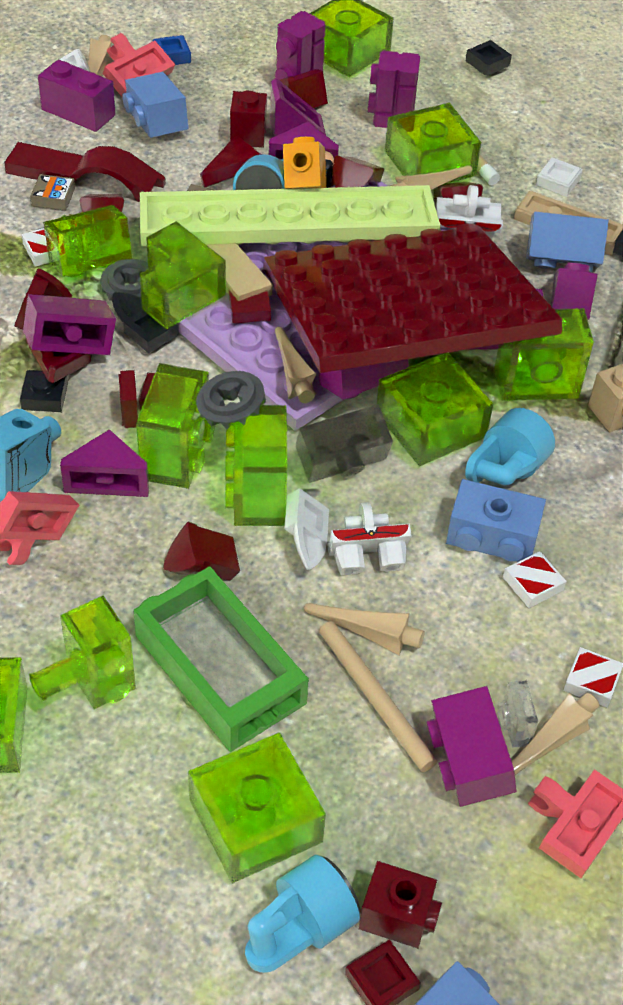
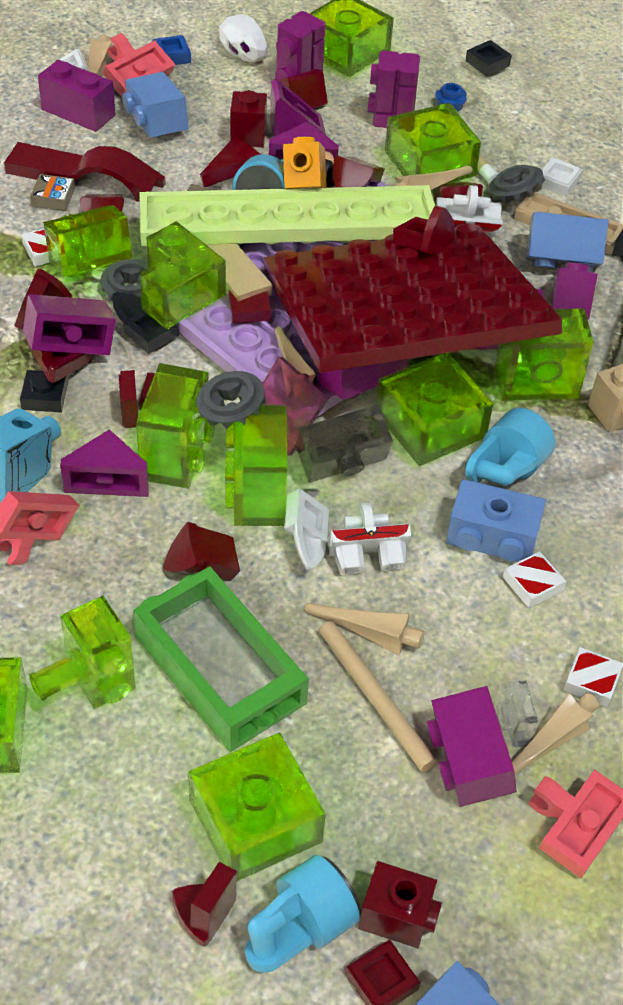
(206, 905): none -> dark red tile
(243, 38): none -> white rock
(303, 400): none -> clear pink piece
(426, 234): none -> dark red tile
(452, 94): none -> blue plate
(516, 183): none -> dark grey gear

